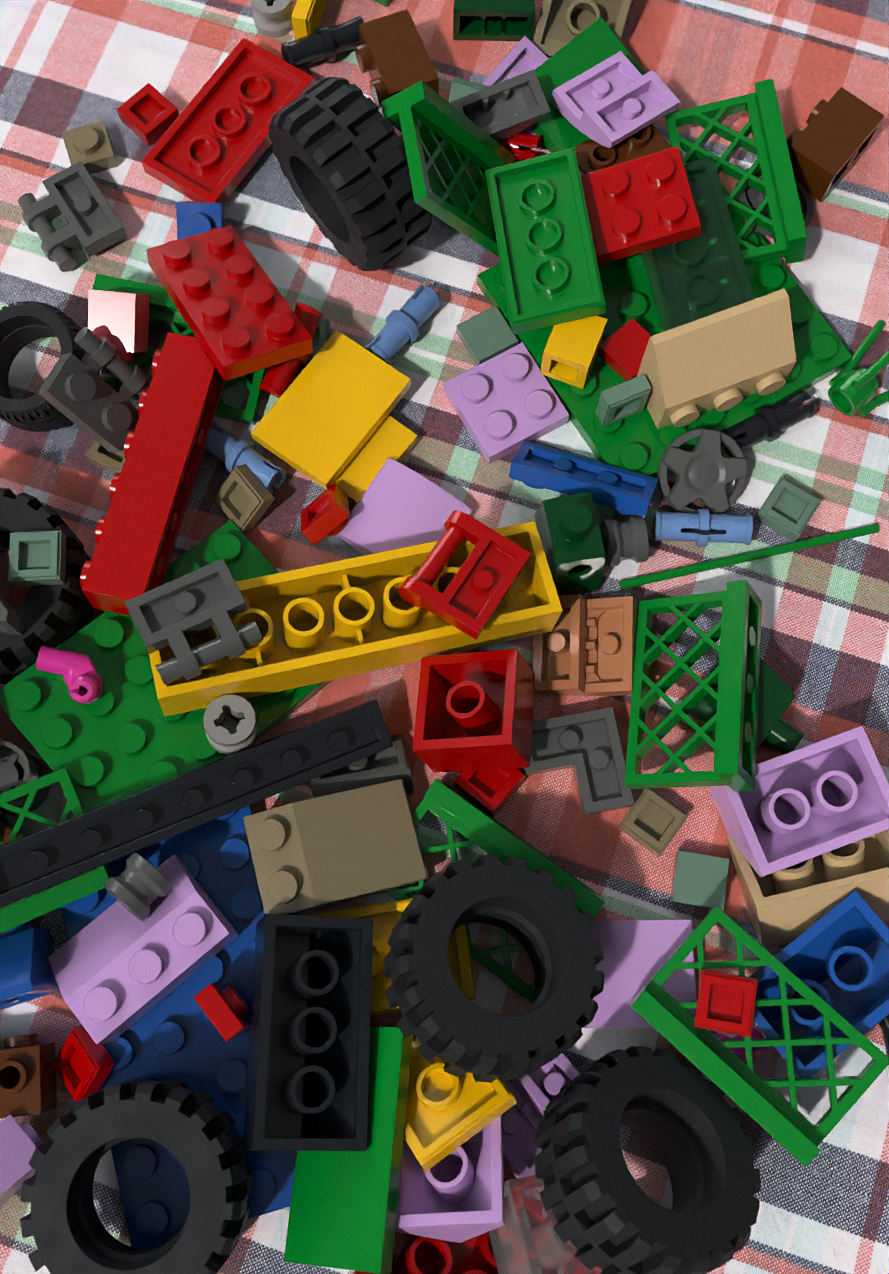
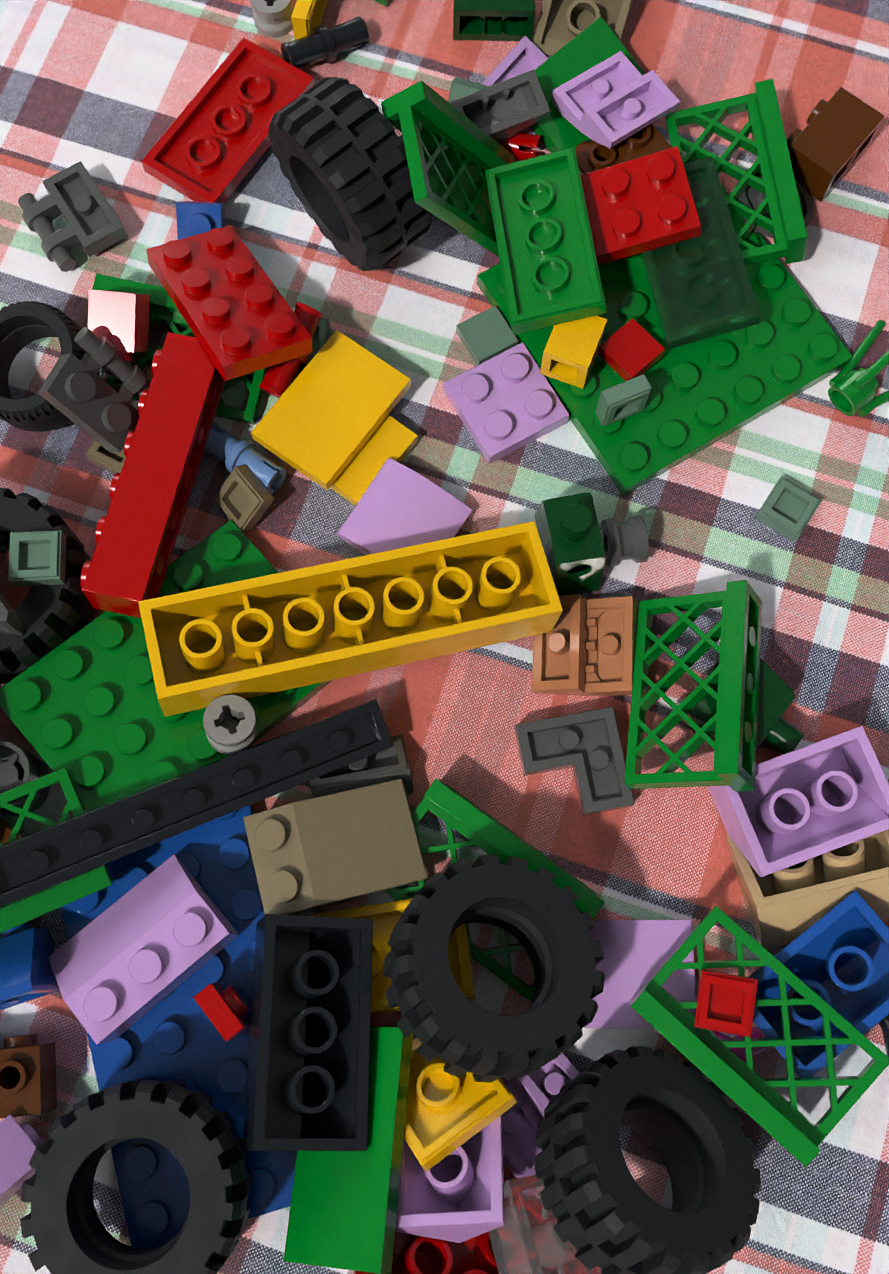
(77, 670): dark pink arm -> none
(82, 1064): red tile -> none
(90, 146): dark tan plate -> none
(138, 886): dark grey wheel -> none
(148, 114): red plate -> none
(189, 606): dark grey plate -> none
(325, 514): red plate -> none
(393, 56): reddish brown brick -> none
(404, 324): medium blue pin -> none
(475, 711): red brick -> none
(479, 582): red plate -> none
(489, 787): red plate -> none
(572, 474): blue plate -> none
(653, 821): dark tan tile -> none
(699, 880): sand green tile -> none
(702, 471): dark grey wheel -> none
(703, 527): medium blue pin -> none
(719, 360): tan slope -> none
(748, 556): green axle -> none
(770, 421): black pin -> none

